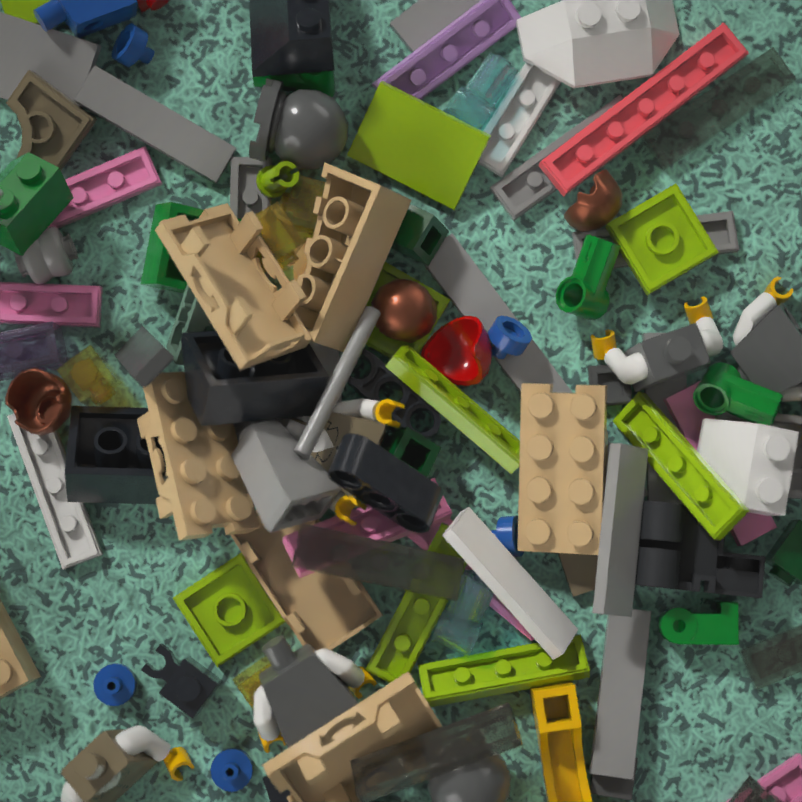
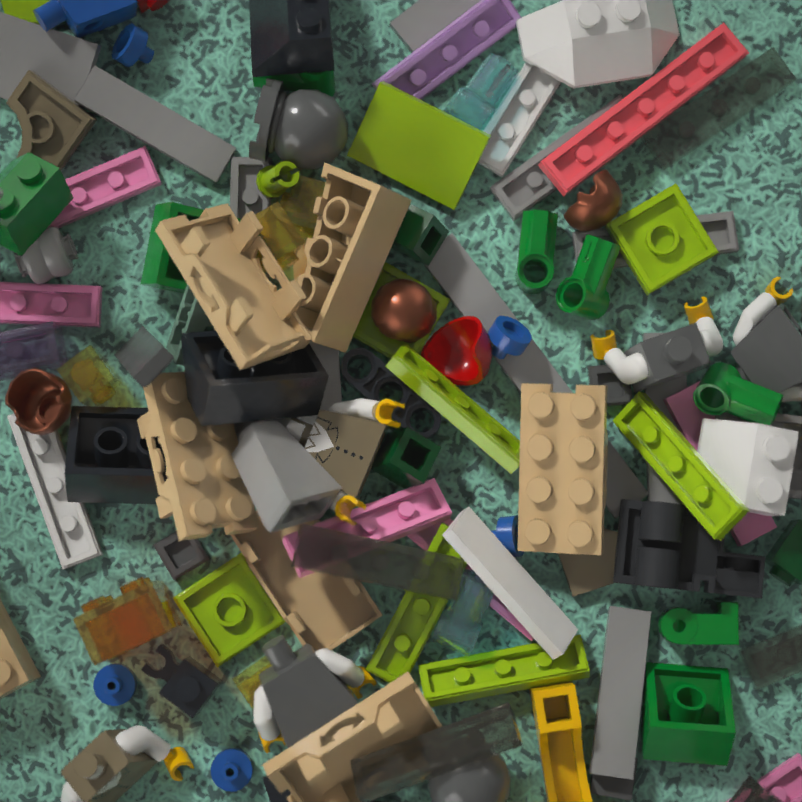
(124, 623): none -> clear orange brick
(182, 555): none -> dark grey tile
(337, 382): light grey bar -> none
(385, 483): black beam -> none
(536, 248): none -> green piece
(620, 530): light grey tile -> none
(687, 714): none -> green slope

